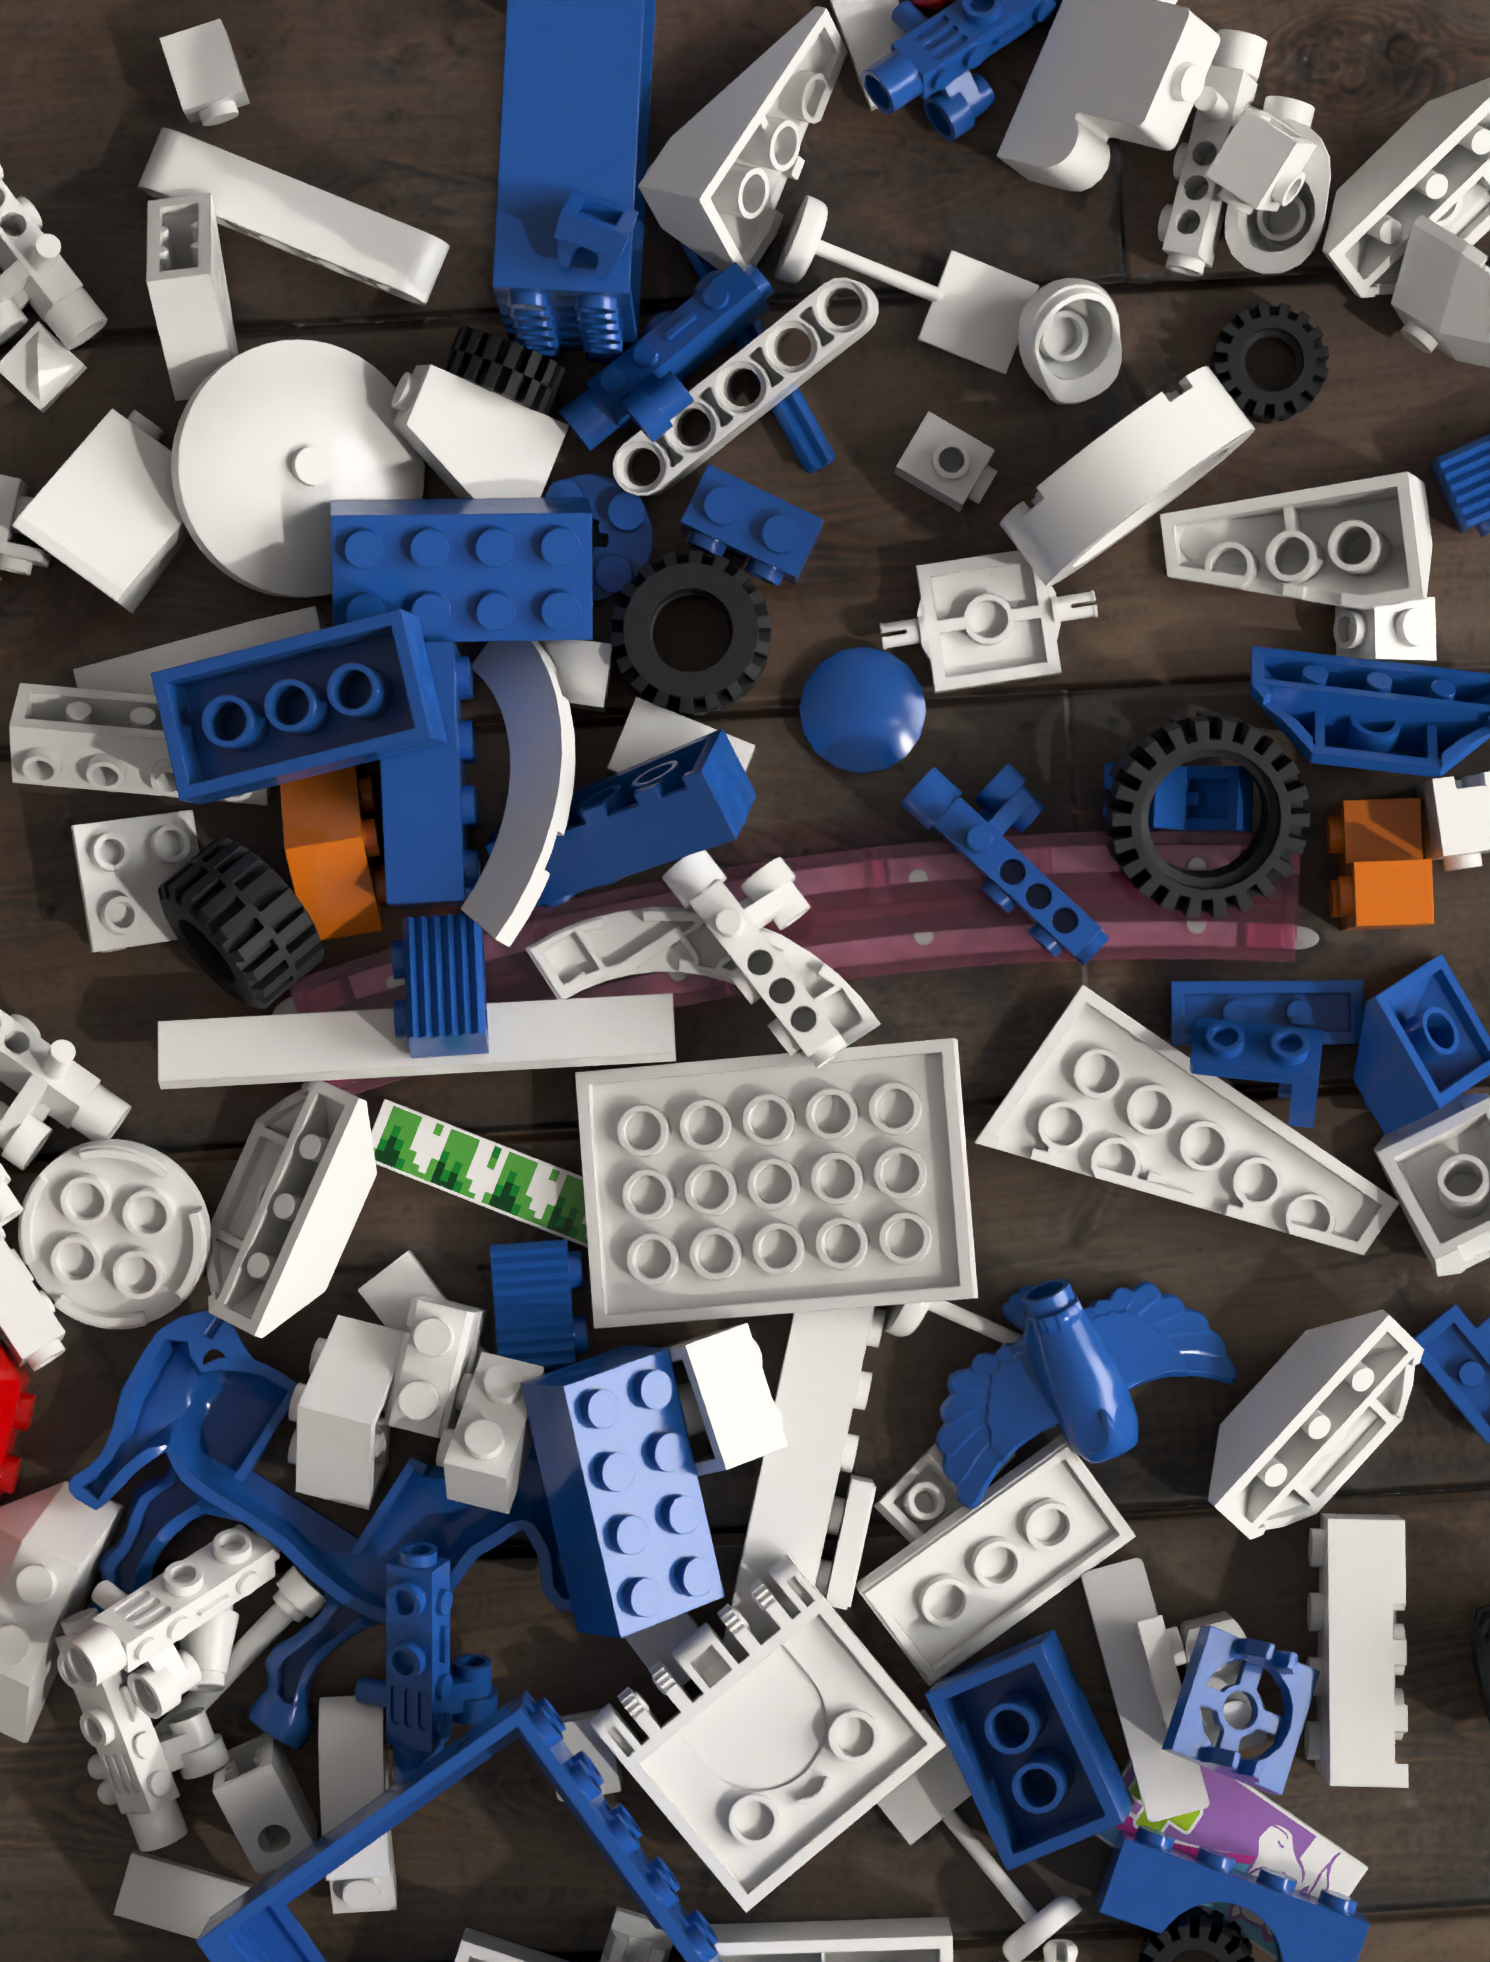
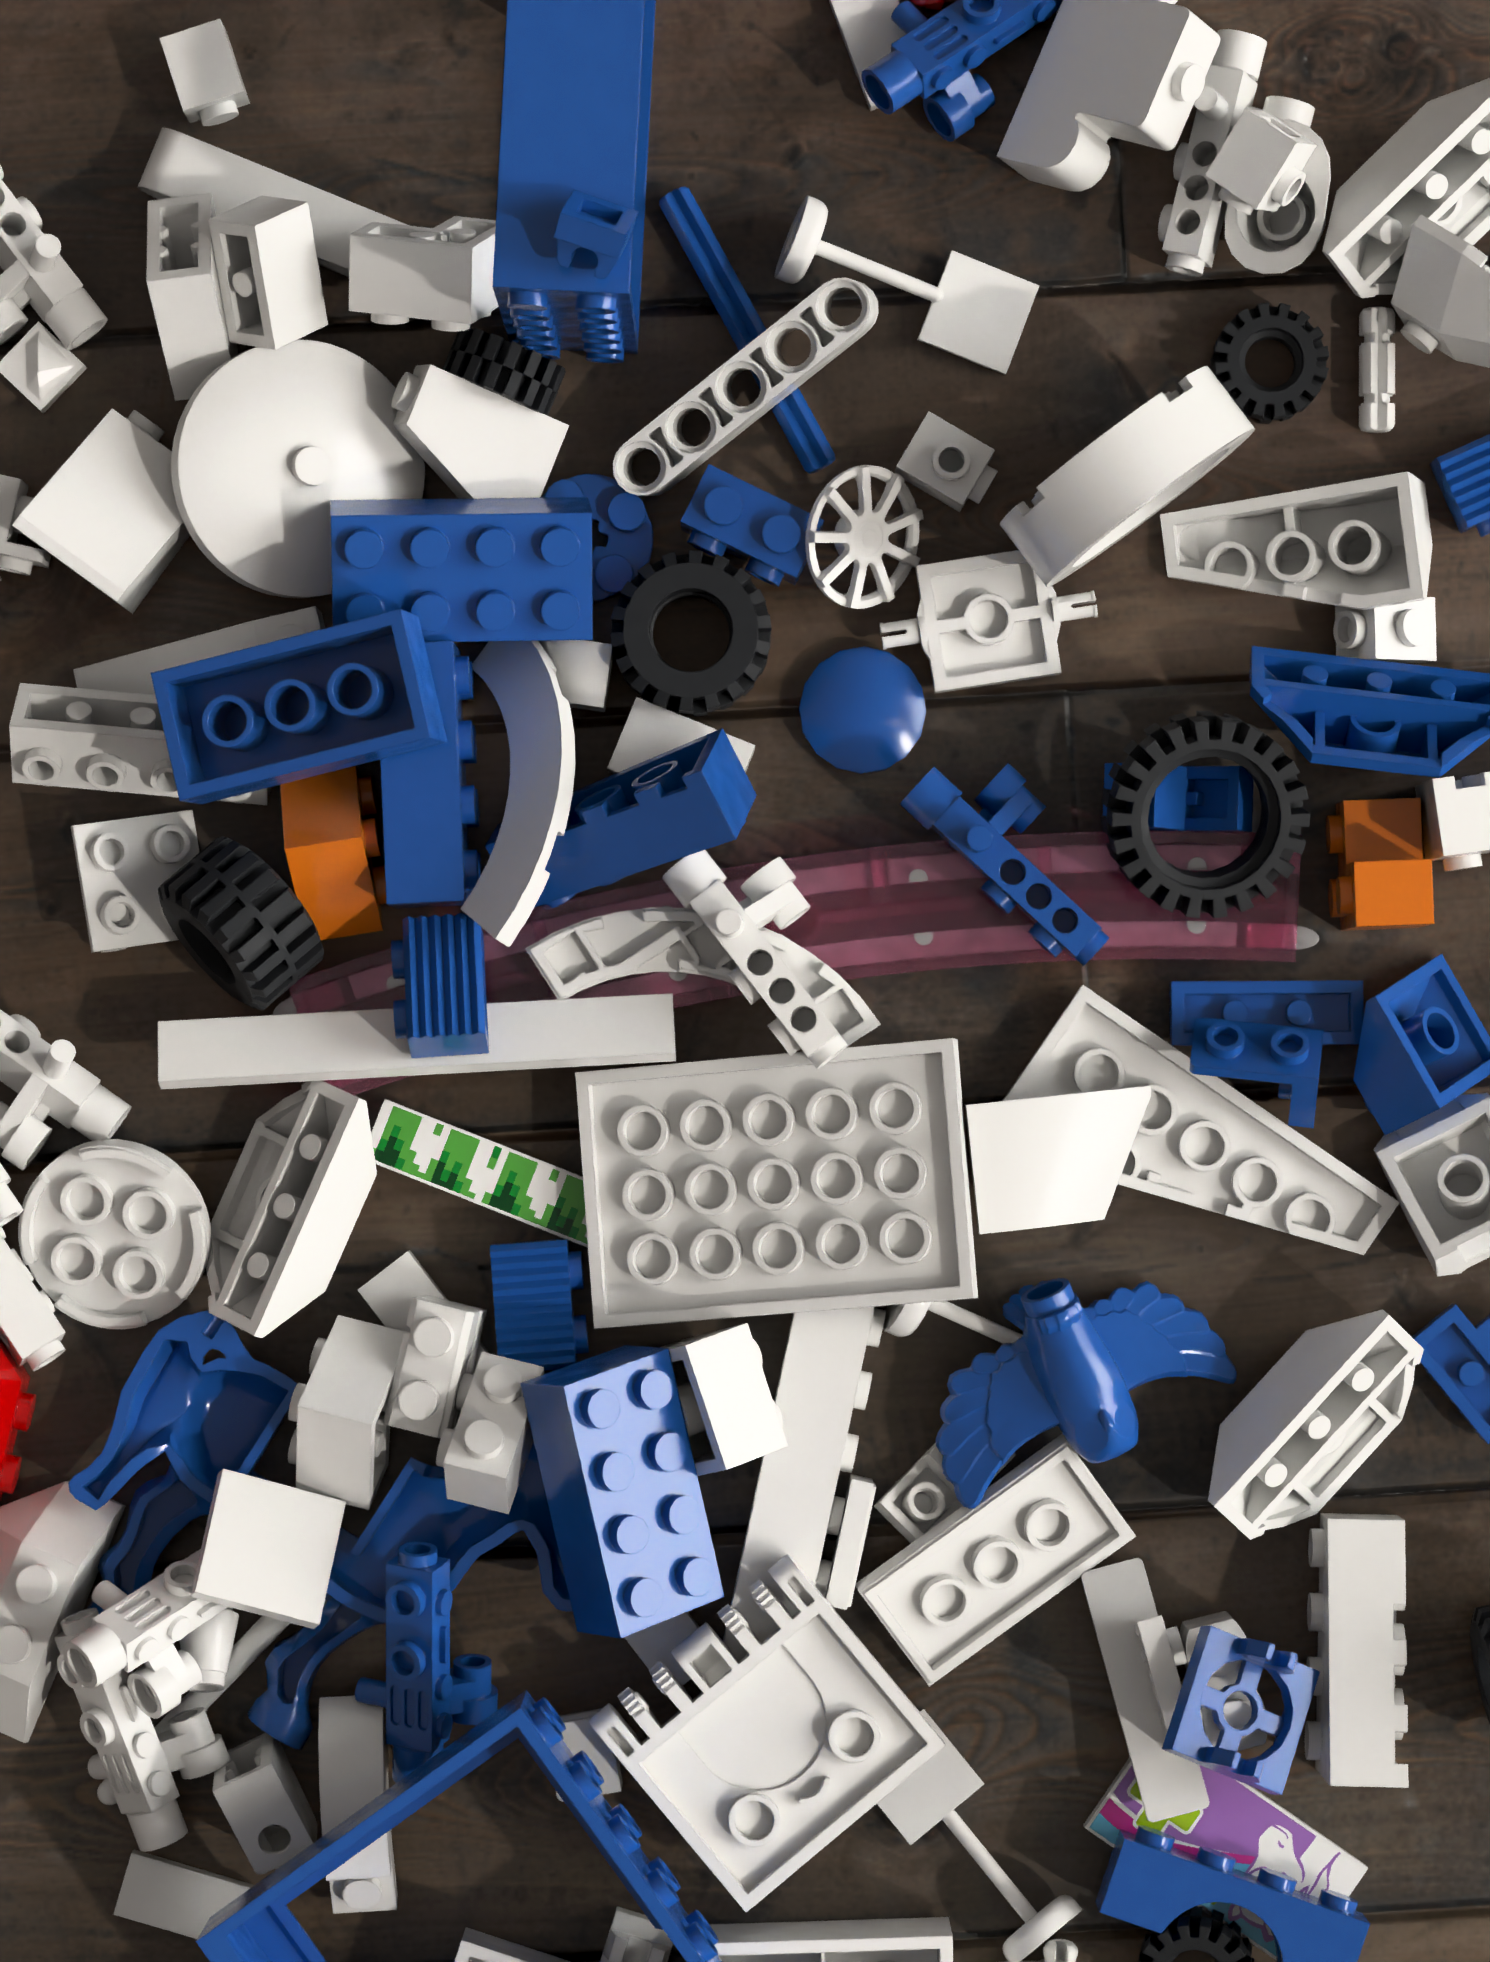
(268, 272): none -> white brick
(268, 1549): none -> white tile
(424, 272): none -> white brick
(648, 376): blue piece -> none
(730, 162): white wedge -> none
(864, 536): none -> white wheel
(1030, 1750): blue brick -> none
(1050, 1156): none -> white slope
(1070, 340): white hat -> none
(1376, 369): none -> white axle

